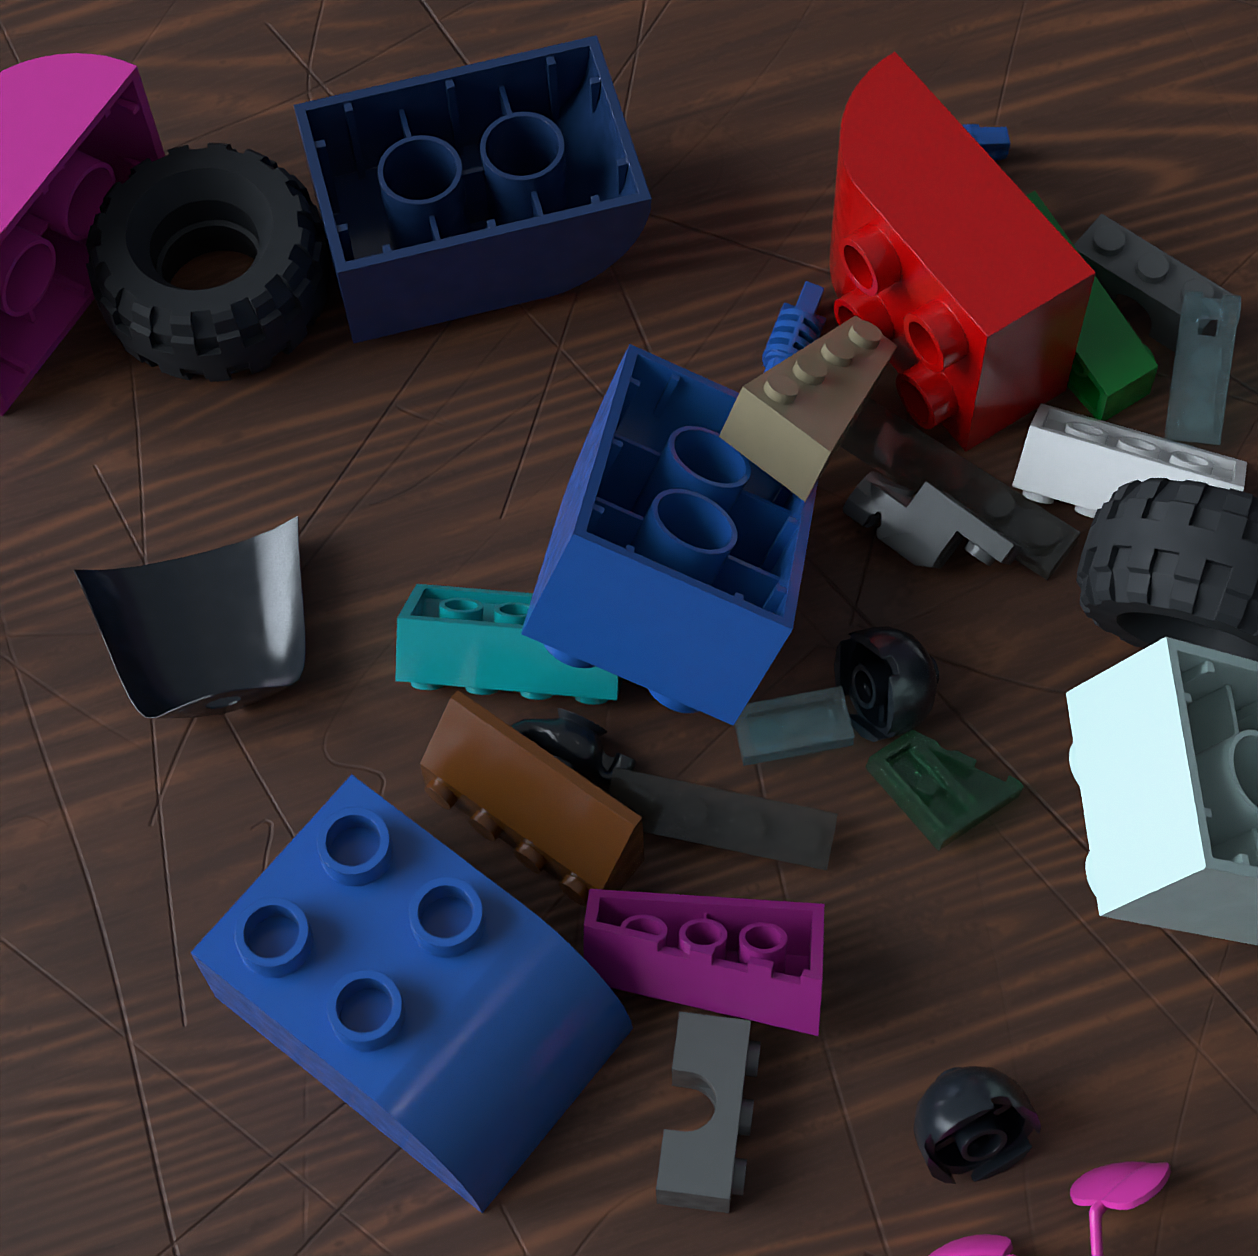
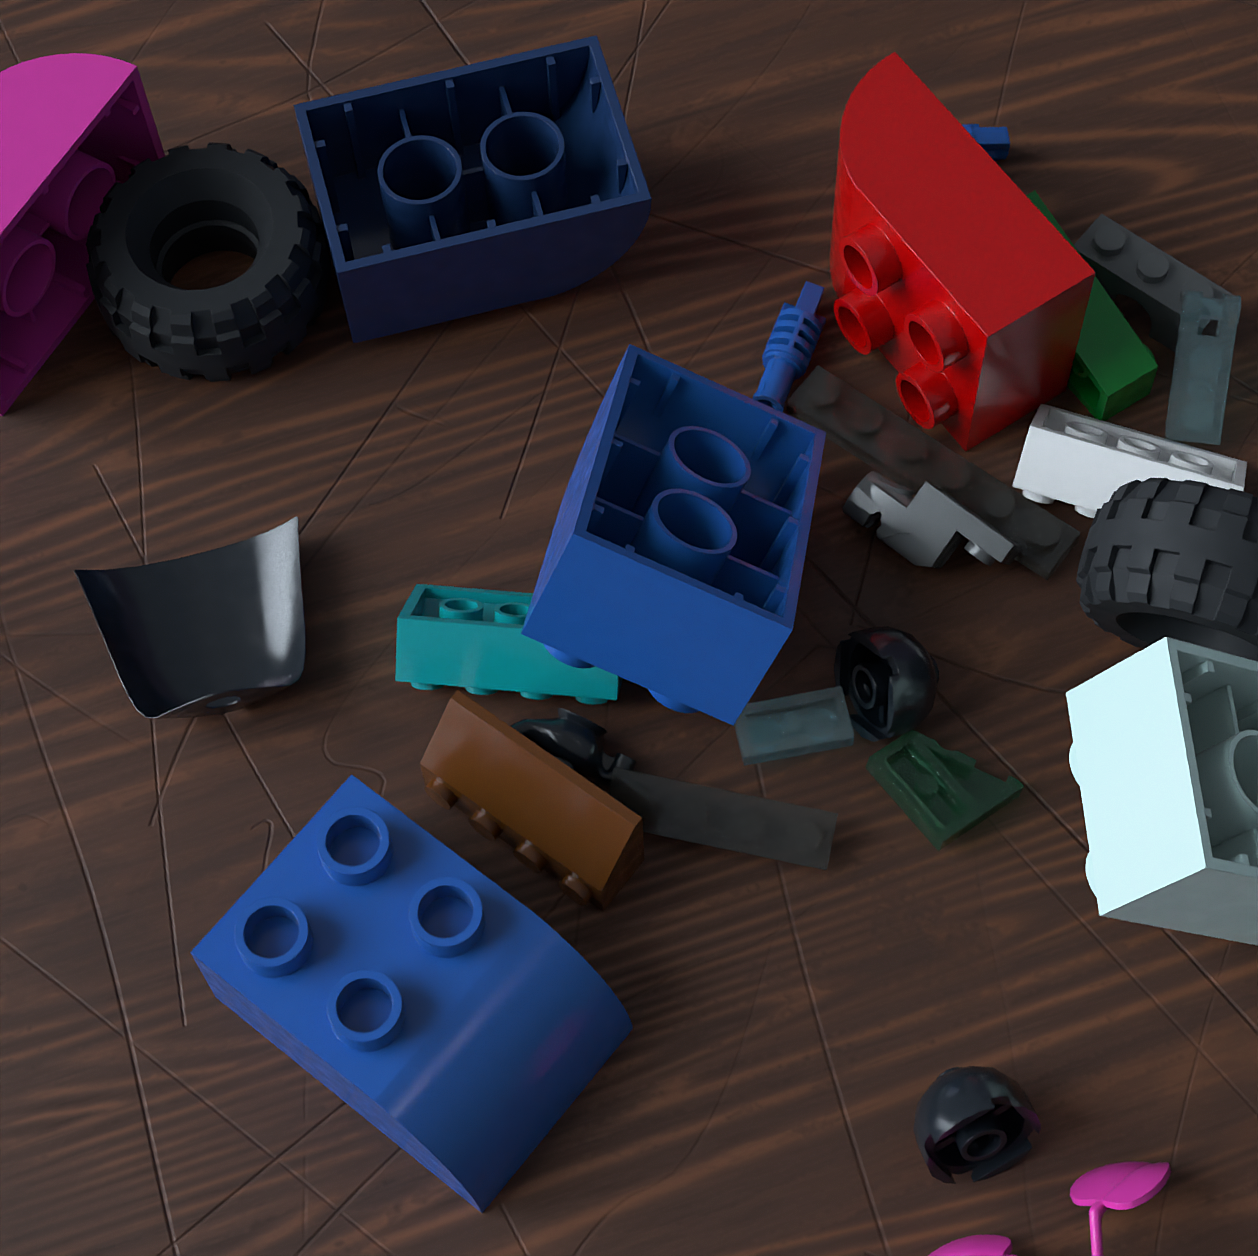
(701, 1165): dark grey arch -> none
(712, 953): magenta wedge -> none
(806, 404): dark tan wedge -> none

